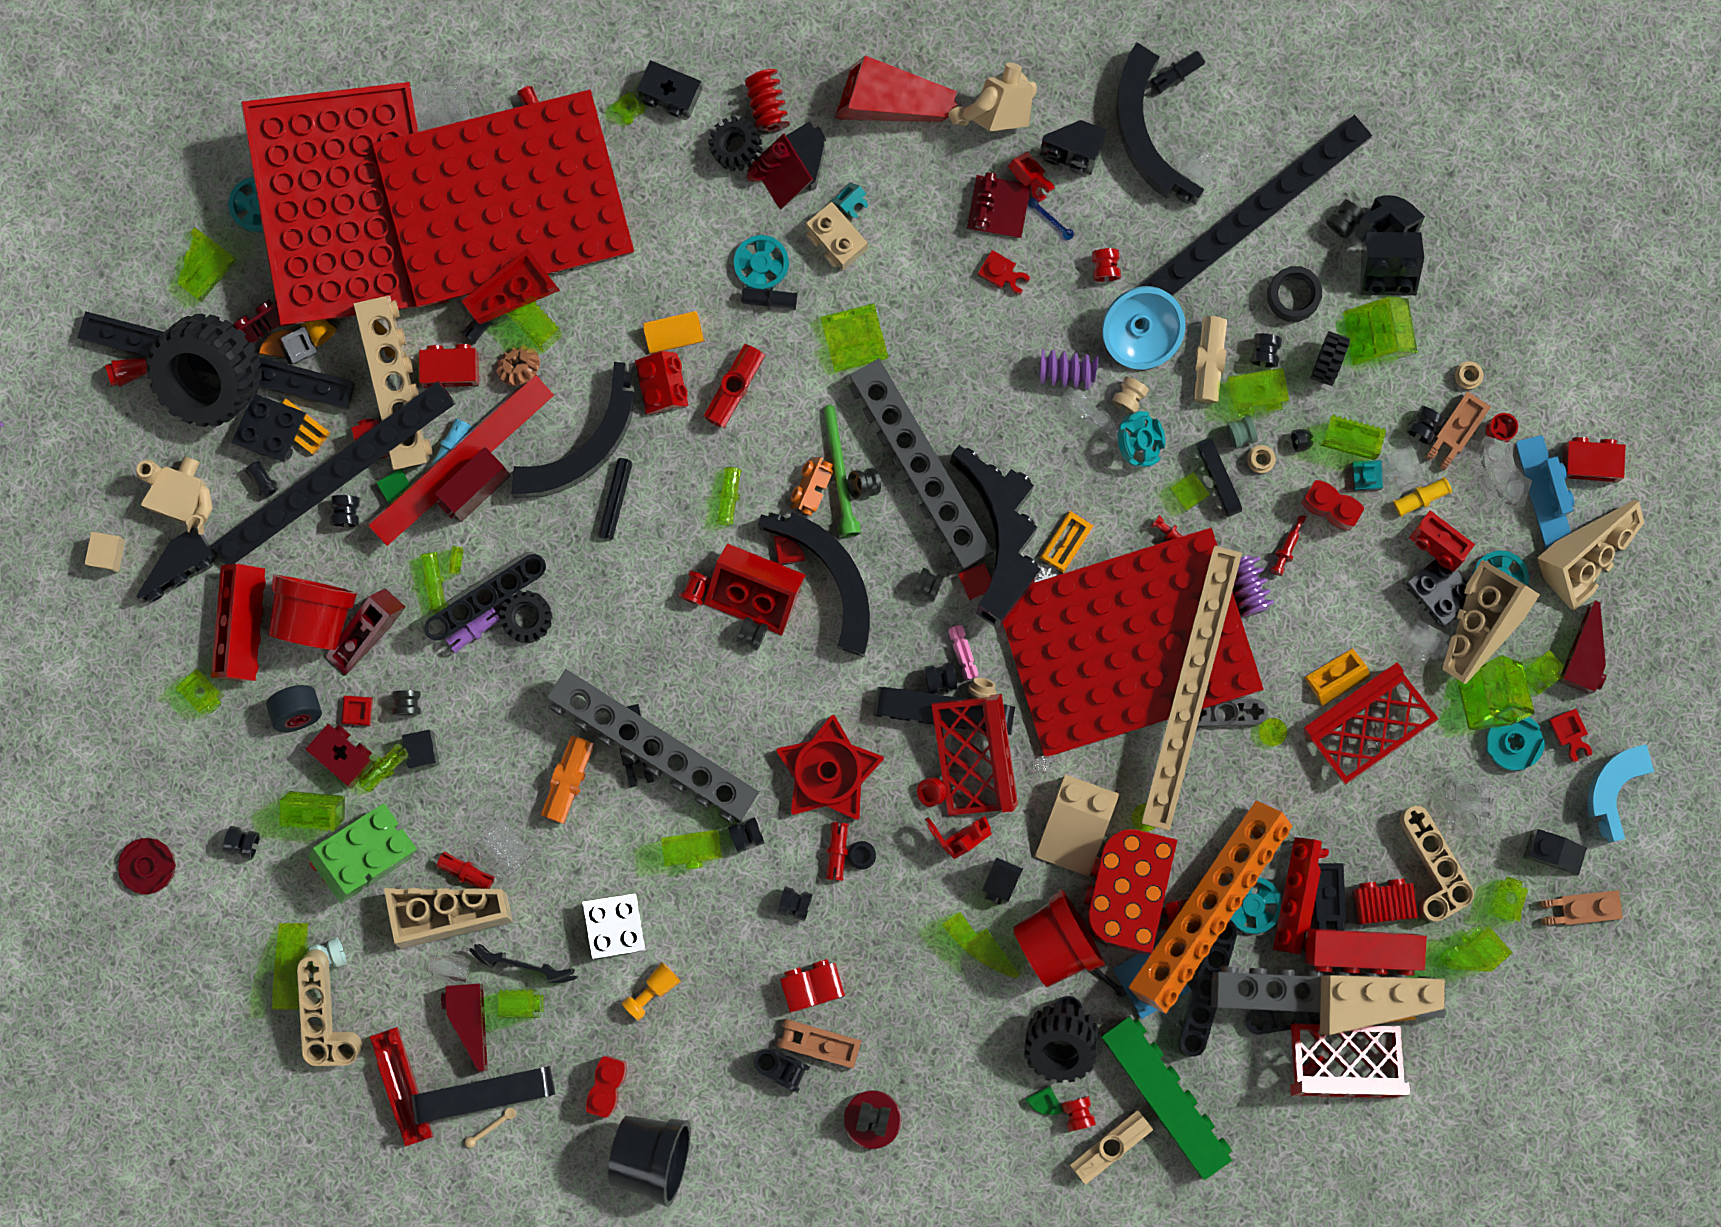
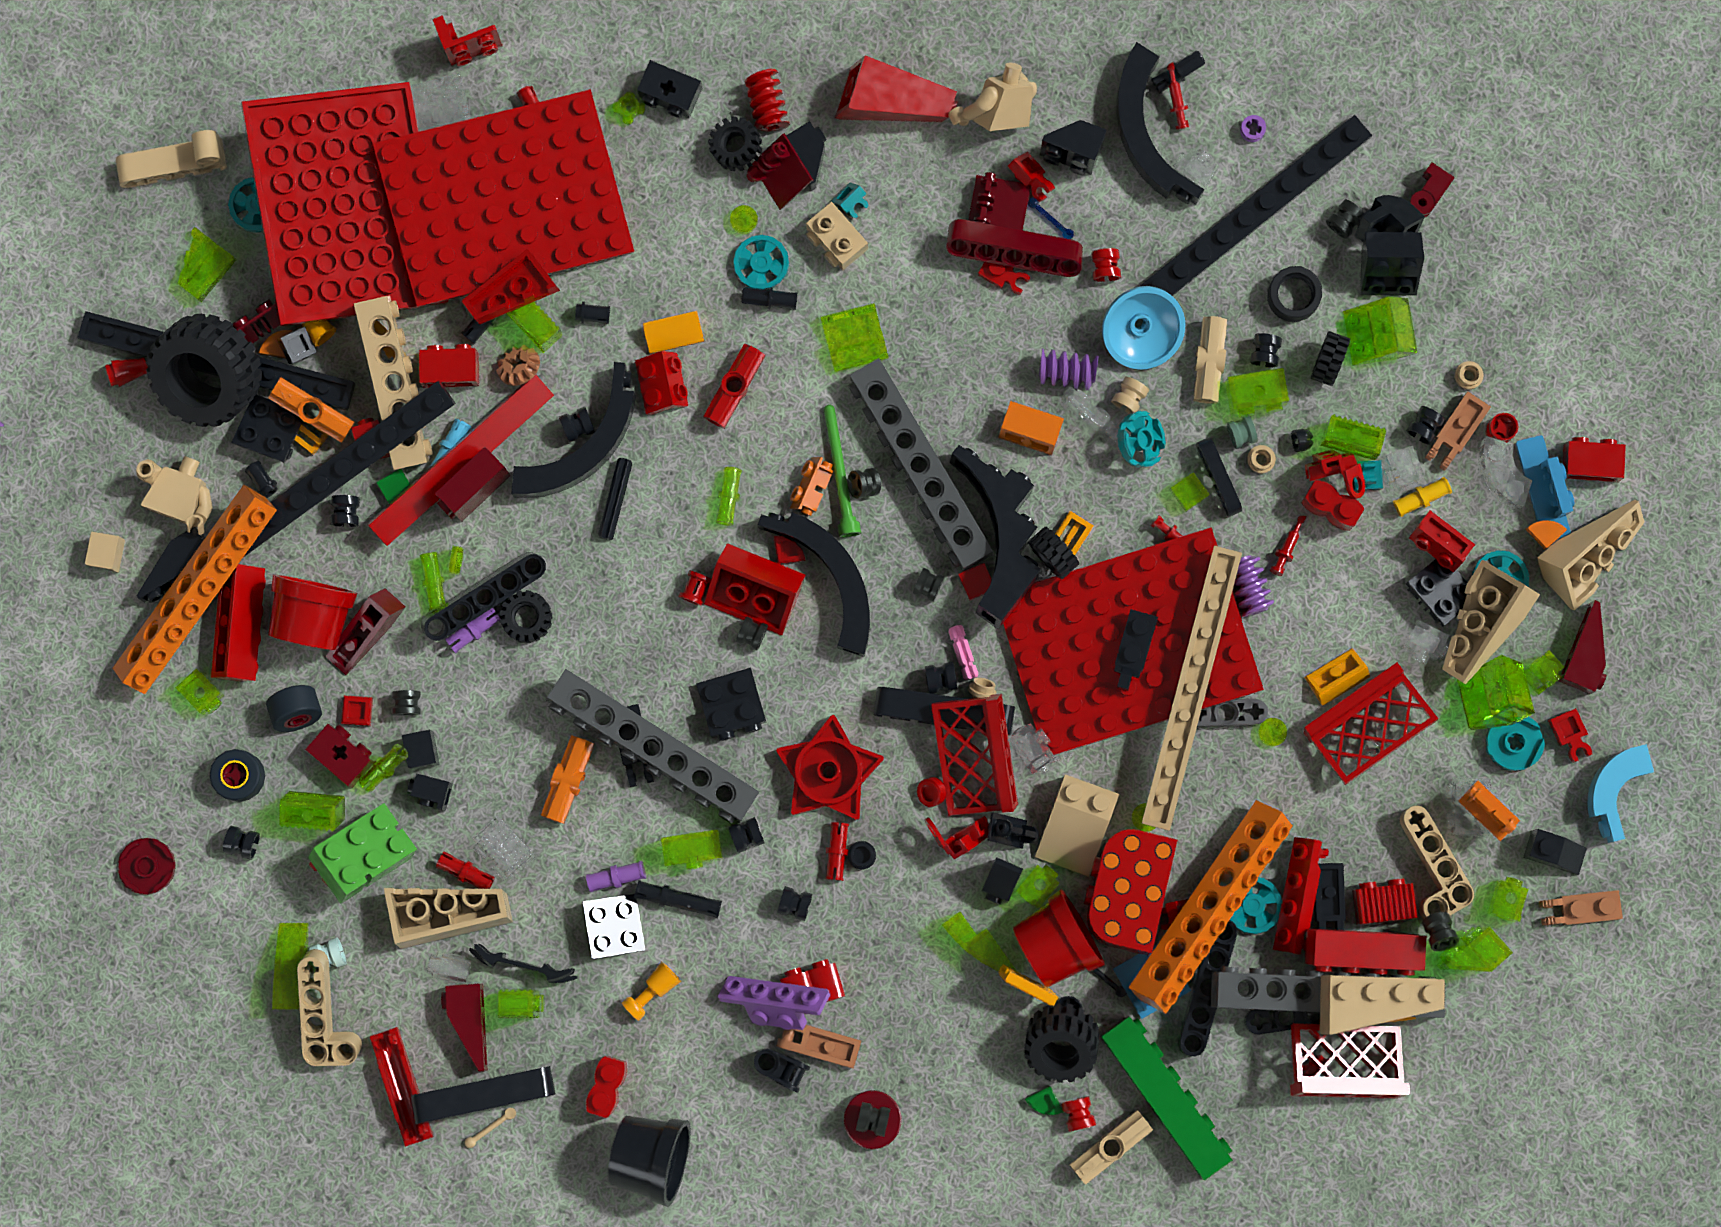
(172, 161): none -> tan beam
(194, 589): none -> orange brick
(227, 772): none -> black wheel
(294, 399): none -> orange piece
(430, 791): none -> black brick
(463, 49): none -> red bracket
(576, 424): none -> black wheel
(592, 313): none -> black pin
(615, 876): none -> medium lavender pin
(677, 899): none -> black pin
(731, 704): none -> black plate
(743, 219): none -> clear neon green tile
(774, 1002): none -> medium lavender bracket
(1010, 831): none -> black hinge
(1014, 248): none -> dark red beam
(1028, 985): none -> light orange tile
(1030, 893): none -> clear neon green brick
(1031, 428): none -> orange hinge
(1031, 747): none -> clear brick
(1053, 552): none -> black tyre
(1134, 647): none -> black hinge
(1177, 100): none -> red piece
(1261, 125): none -> medium lavender bush
(1332, 463): none -> red piece
(1433, 190): none -> dark red leg
(1440, 931): none -> pearl dark grey wheel
(1489, 811): none -> orange hinge
(1546, 532): none -> orange tile

